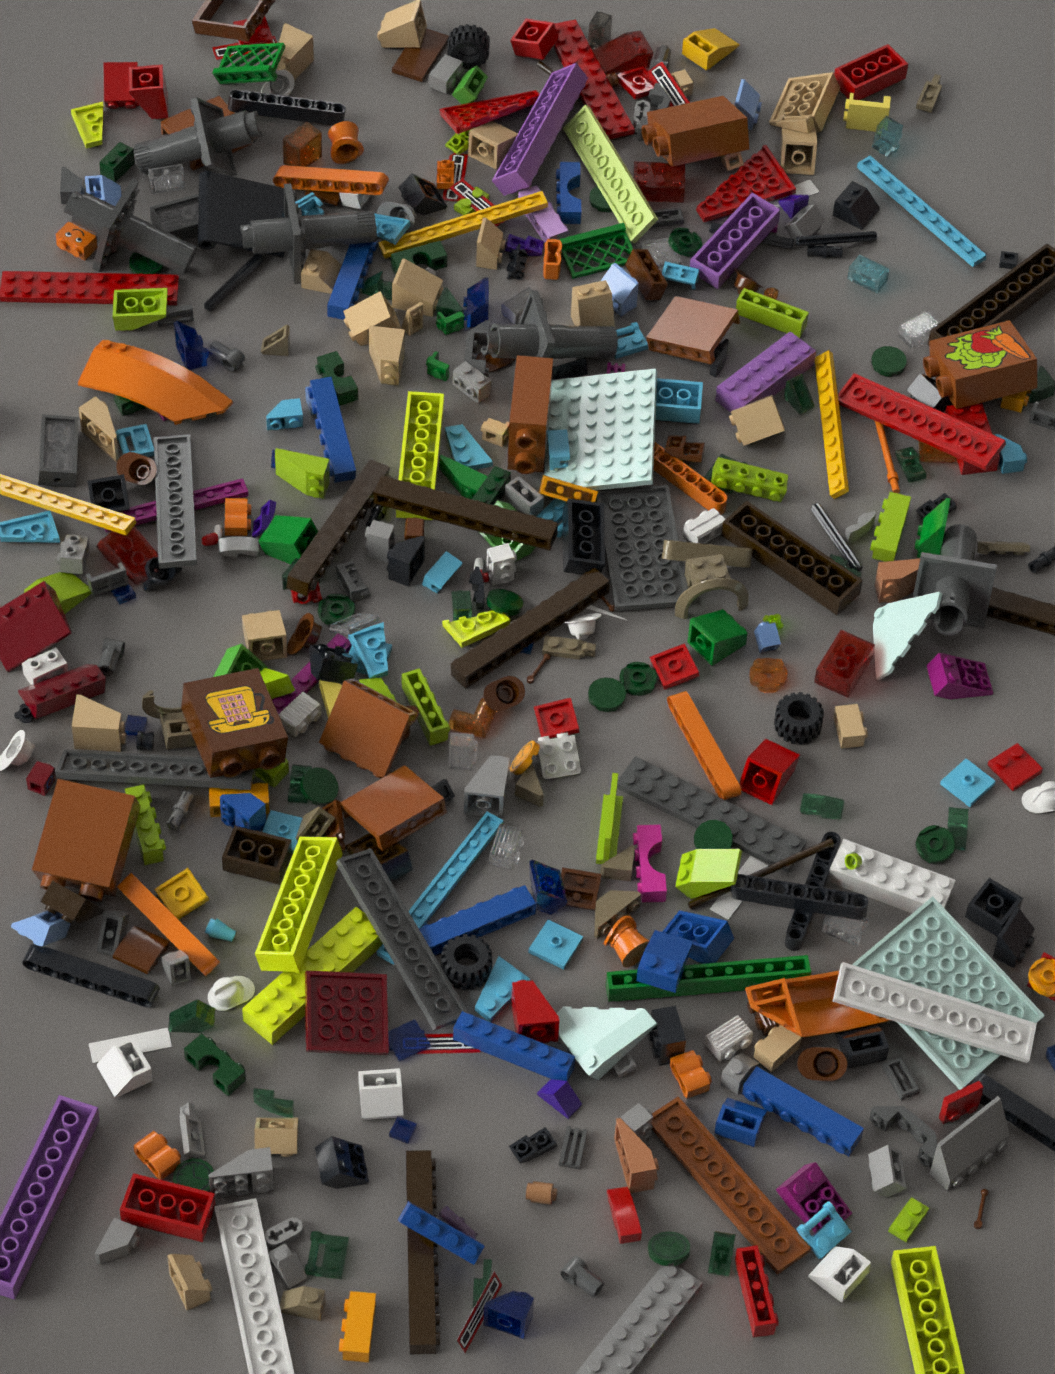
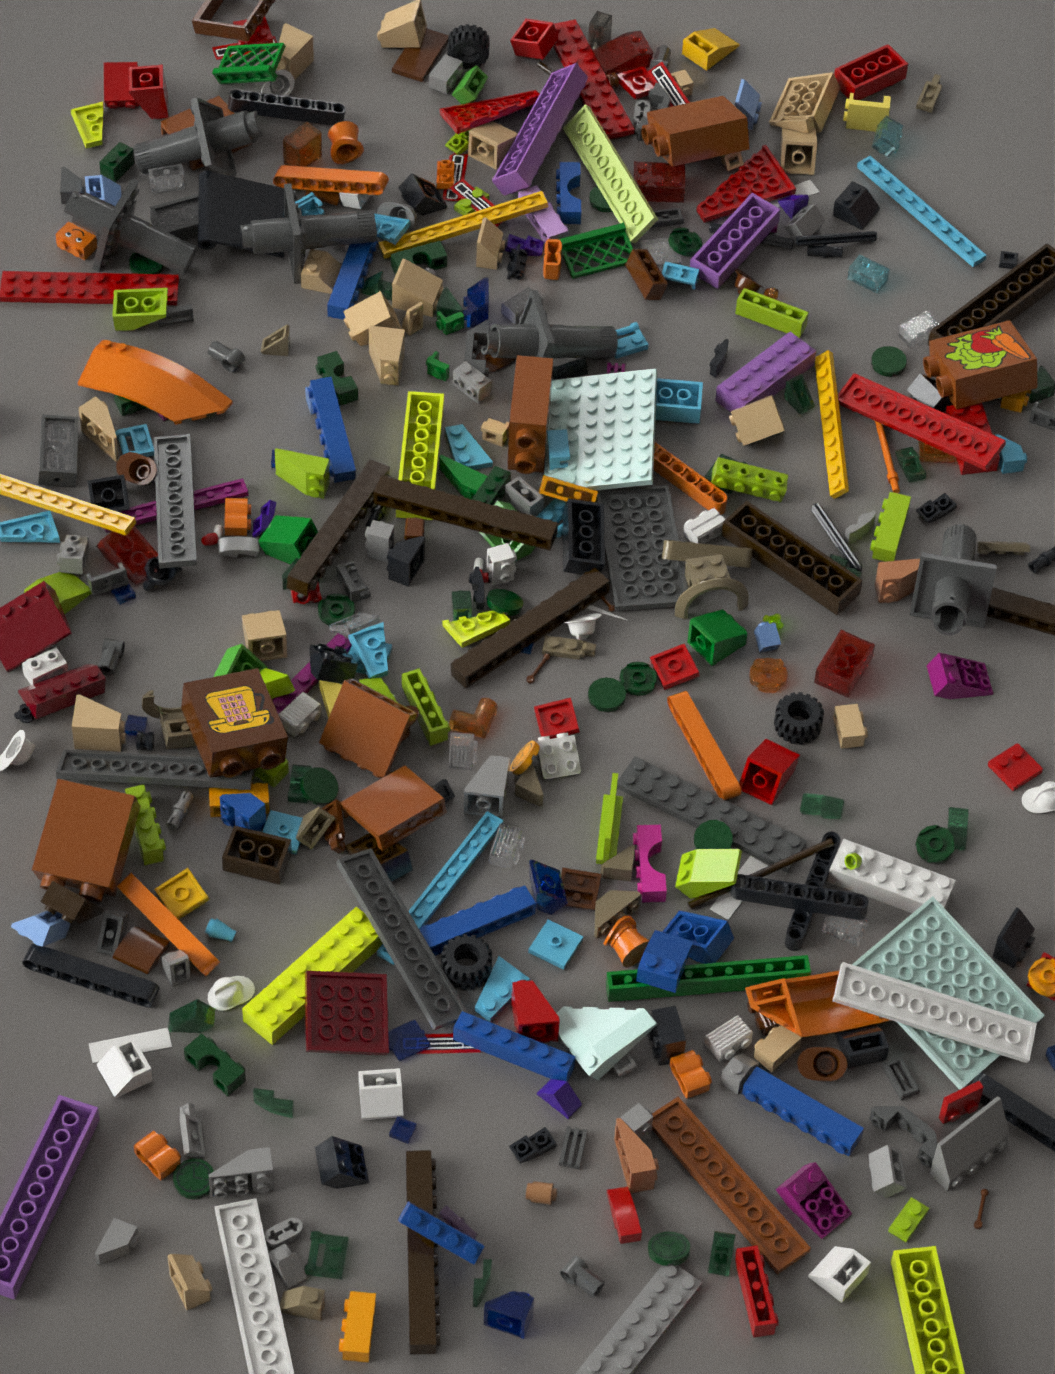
(41, 778): dark red brick -> none
(167, 1207): red brick -> none
(190, 346): clear blue slope -> none
(233, 282): black axle -> none
(278, 1134): tan slope -> none
(285, 415): medium azure slope -> none
(298, 904): neon yellow brick -> none
(305, 634): reddish brown piece -> none
(441, 572): medium azure hinge -> none
(477, 1315): sticker -> none
(504, 693): reddish brown piece -> none
(592, 305): tan slope -> none
(623, 289): light blue slope -> none
(680, 448): reddish brown slope -> none
(691, 329): panel -> none
(740, 1121): blue slope -> none
(828, 1235): medium azure plate -> none
(897, 626): light aqua slope -> none
(932, 530): green slope -> none
(967, 782): medium azure plate -> none
(993, 906): black brick -> none

